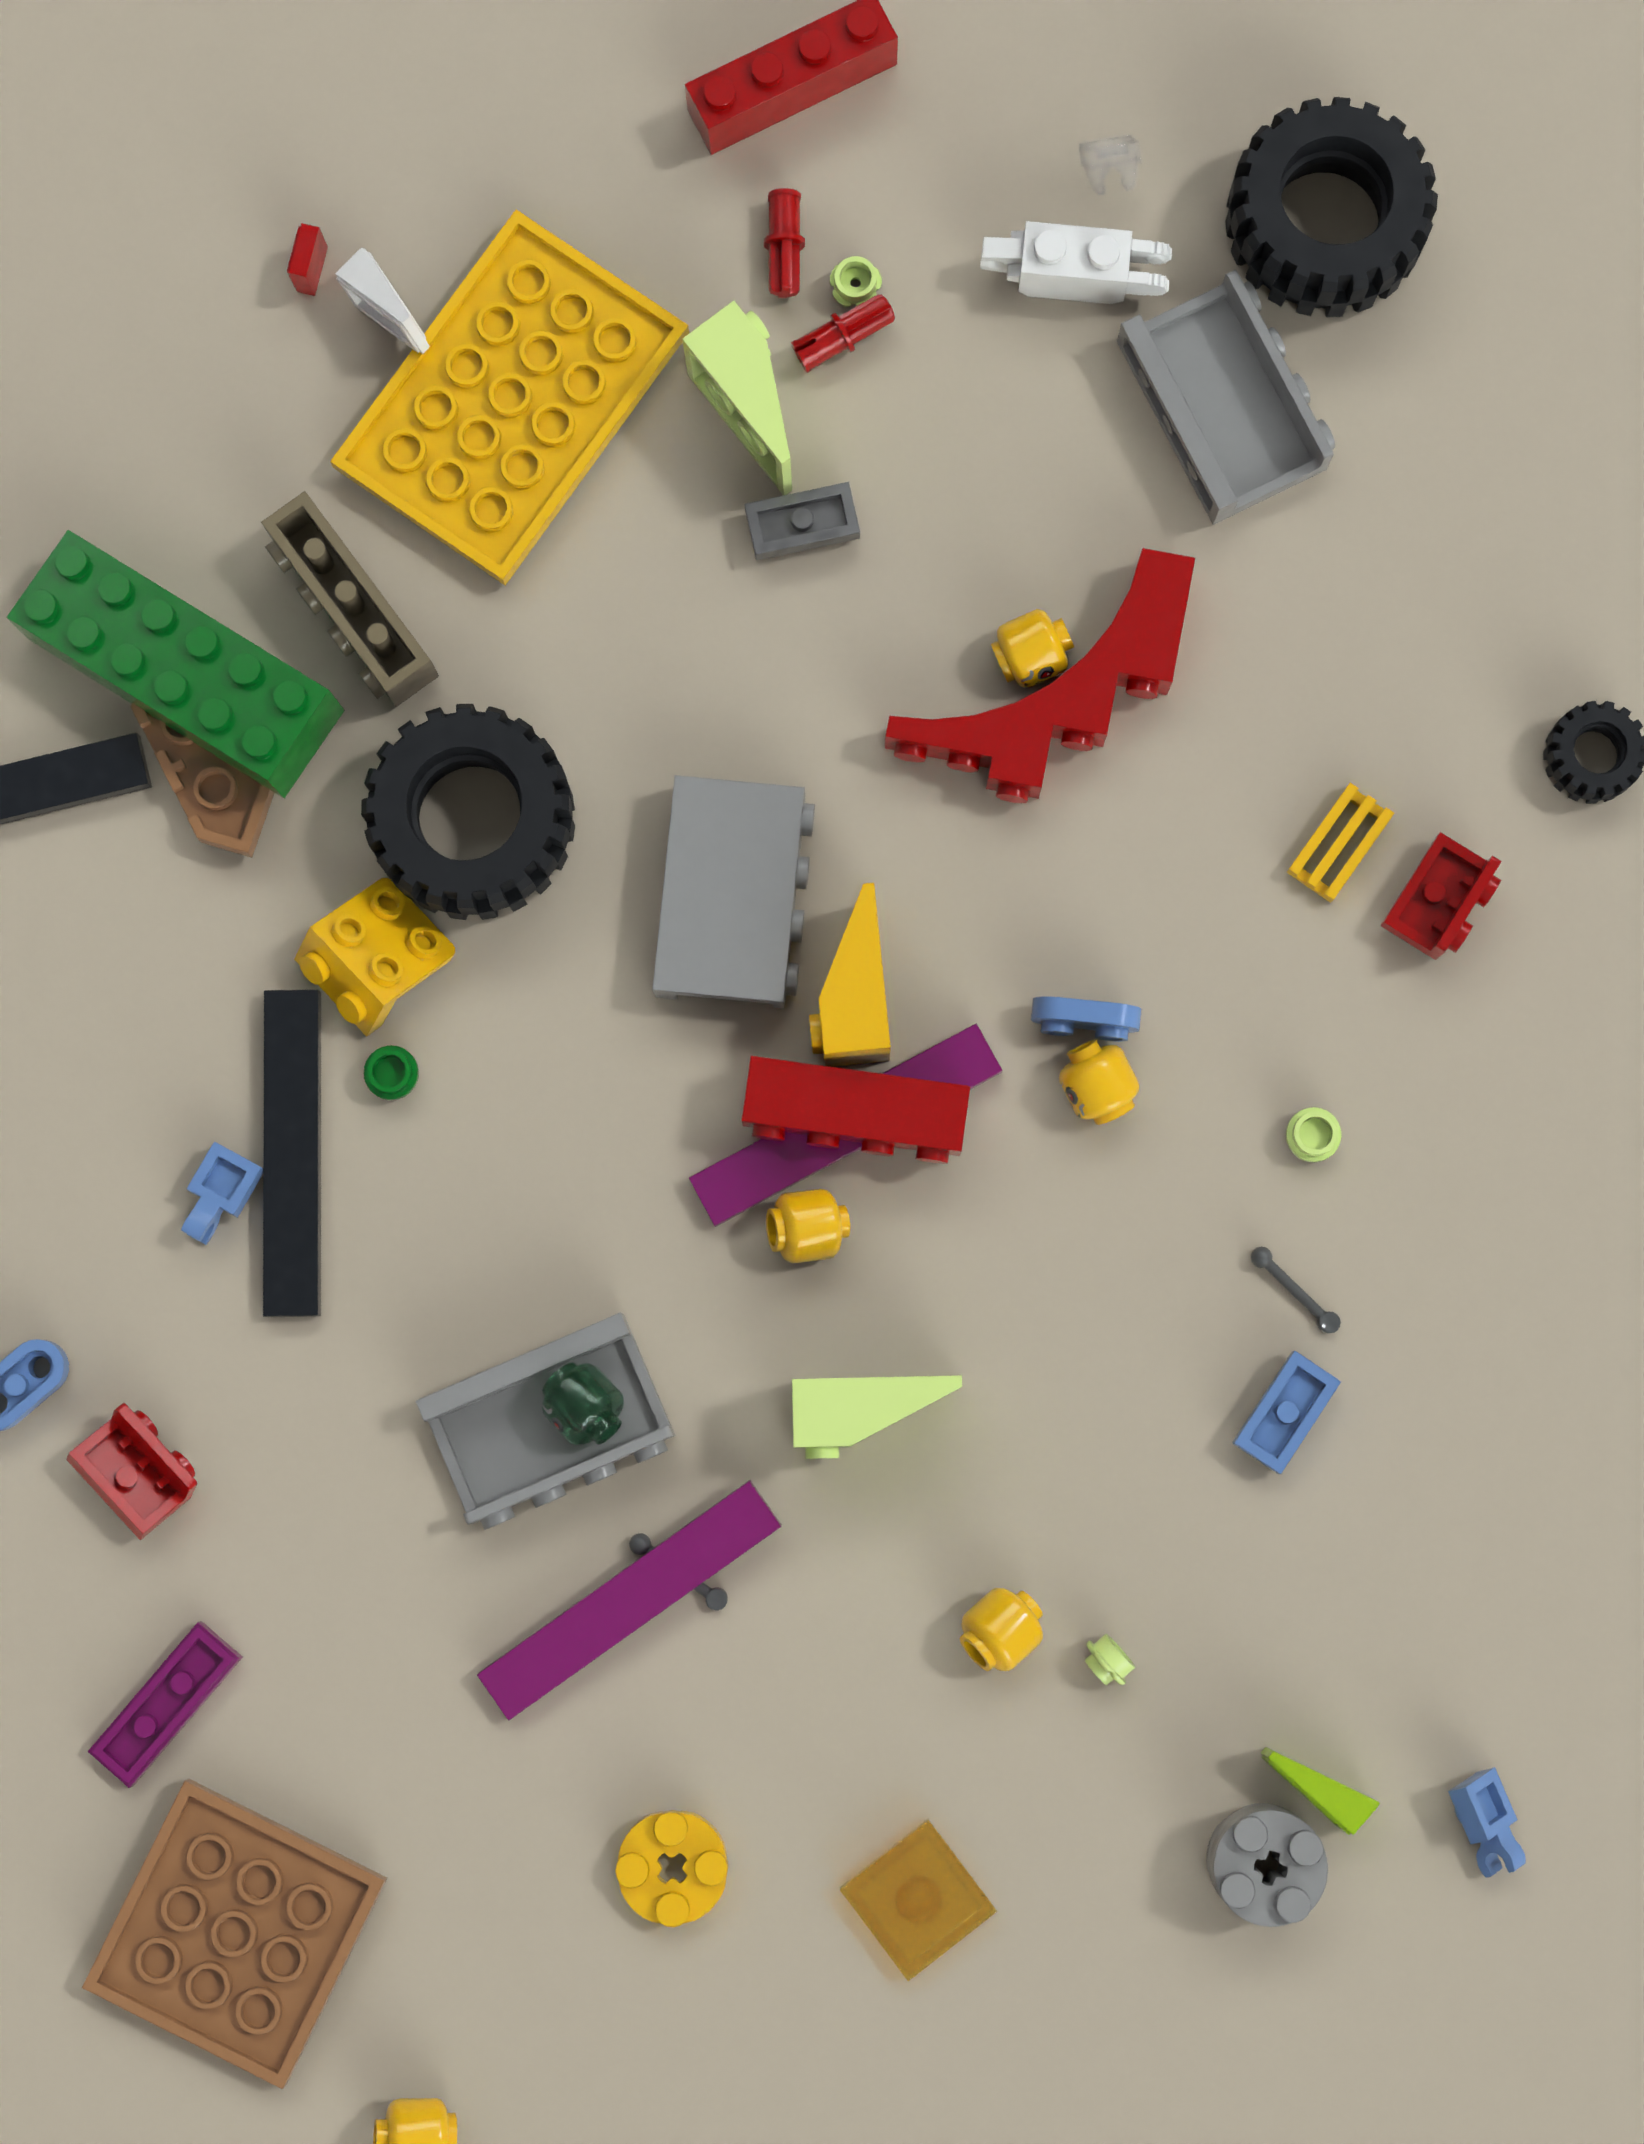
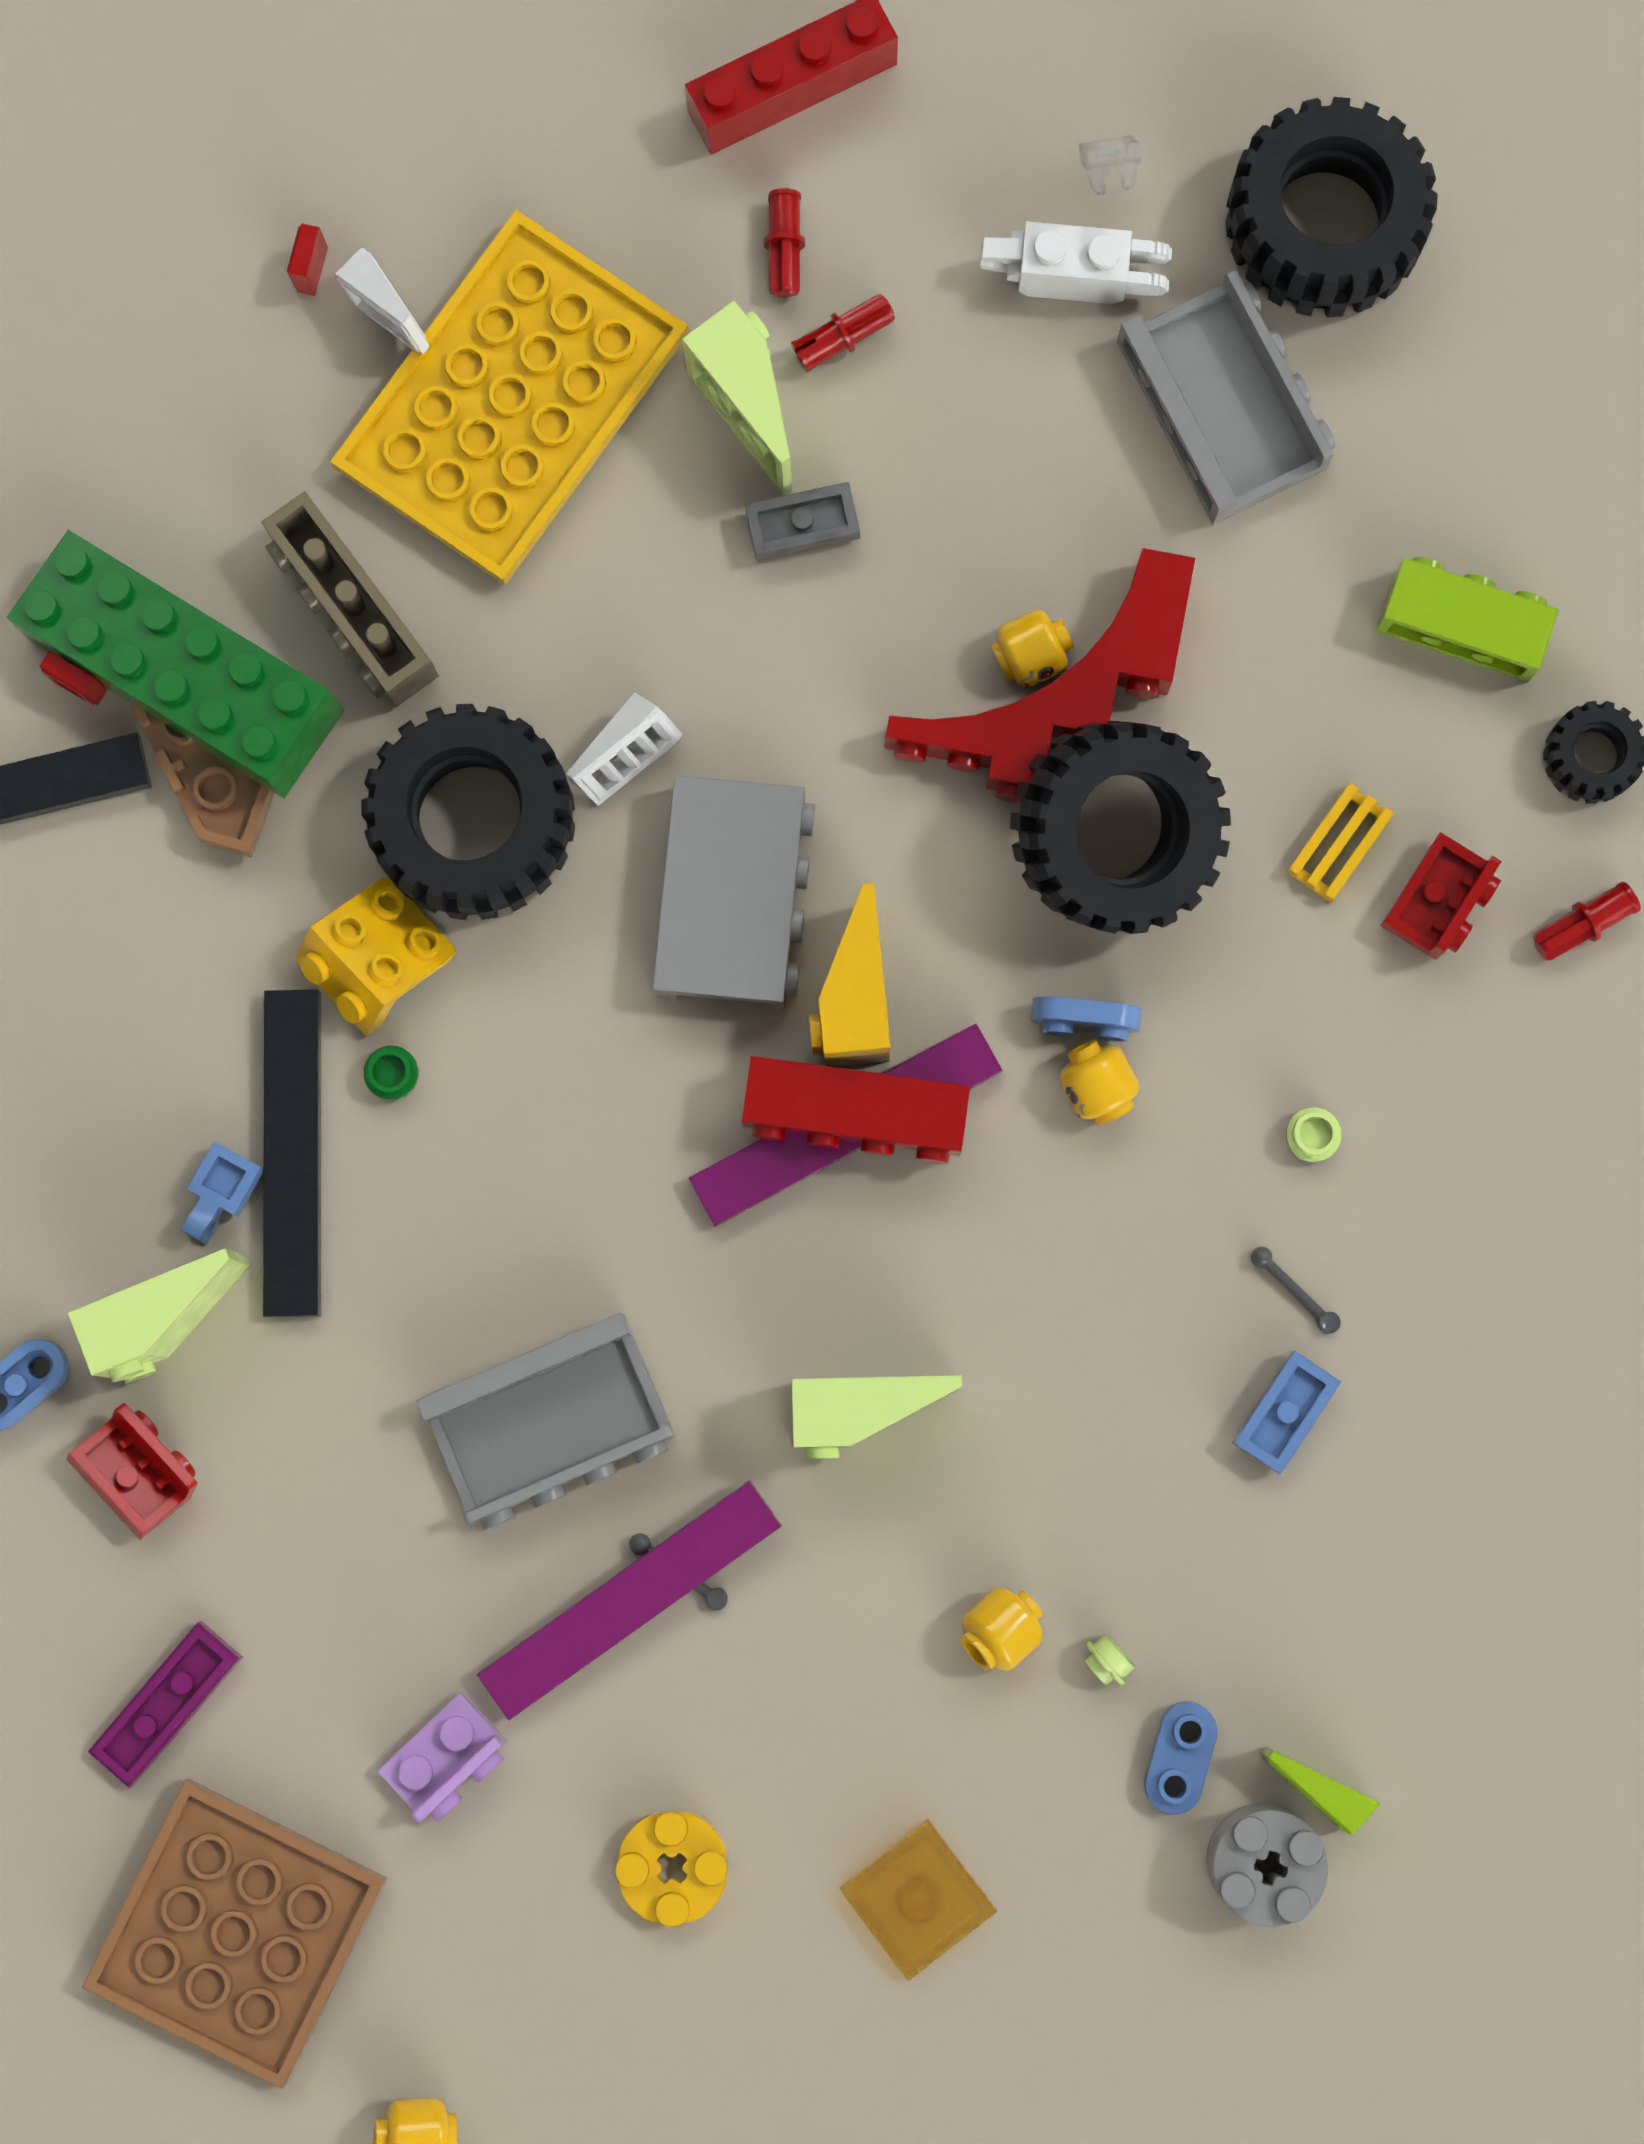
(72, 679): none -> red tile
(151, 1319): none -> yellowish green slope
(442, 1757): none -> lavender bracket
(582, 1404): clear green head -> none
(636, 736): none -> white slope
(807, 1225): yellow head -> none
(848, 270): yellowish green plate -> none
(1180, 1758): none -> medium blue plate
(1186, 840): none -> black tyre
(1468, 618): none -> lime brick
(1486, 1818): medium blue plate -> none
(1586, 921): none -> red axle

